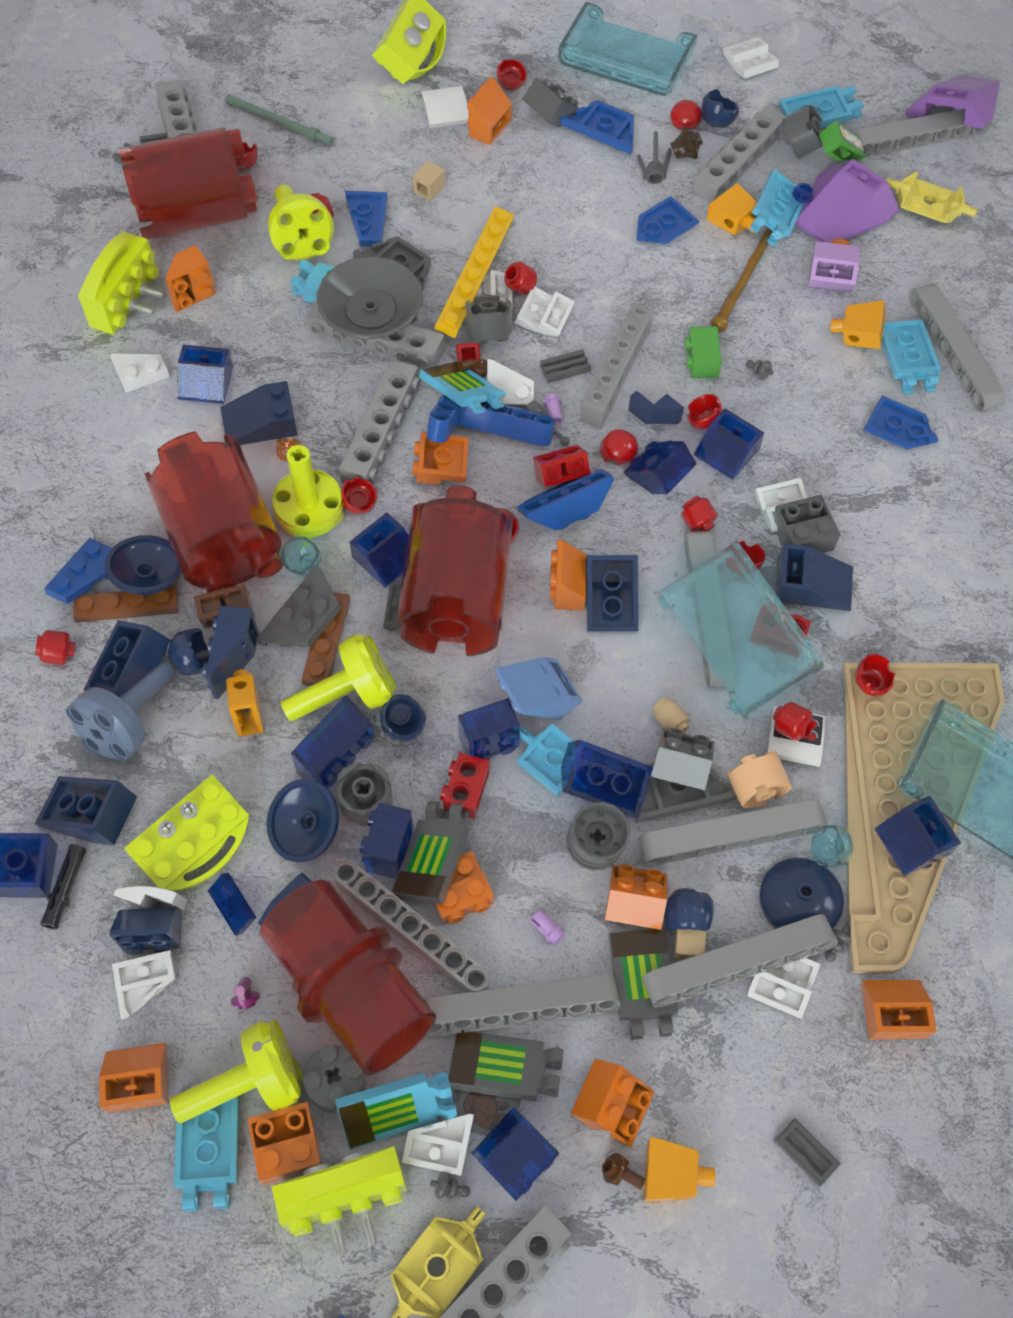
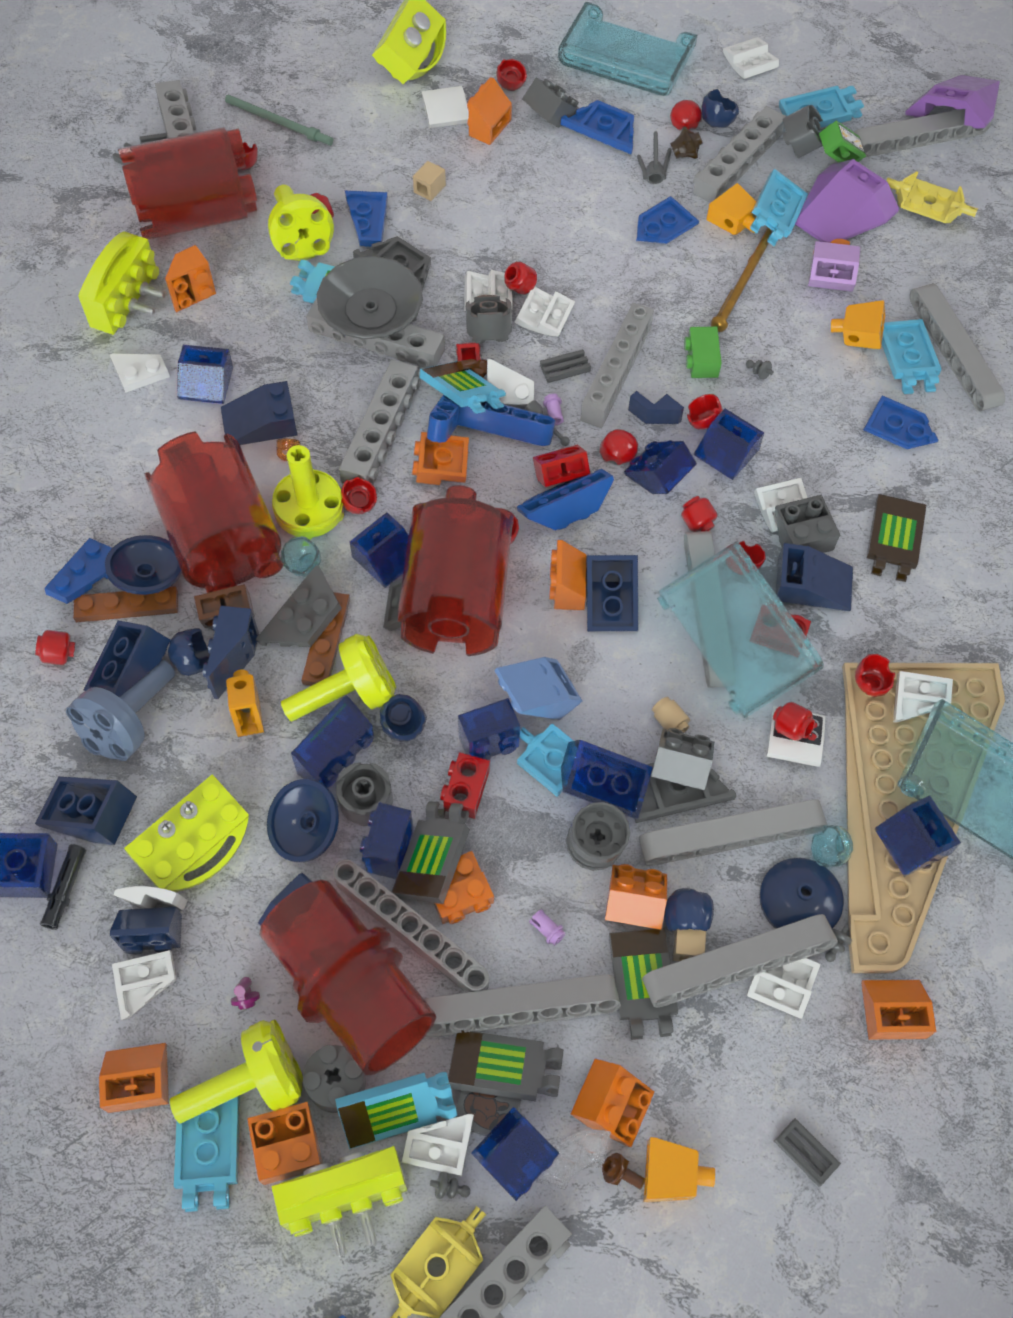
(231, 904): clear blue plate -> none
(474, 272): yellow plate -> none
(759, 780): light nougat brick -> none
(803, 193): clear blue plate -> none
(896, 535): none -> tile
(918, 694): none -> white wing

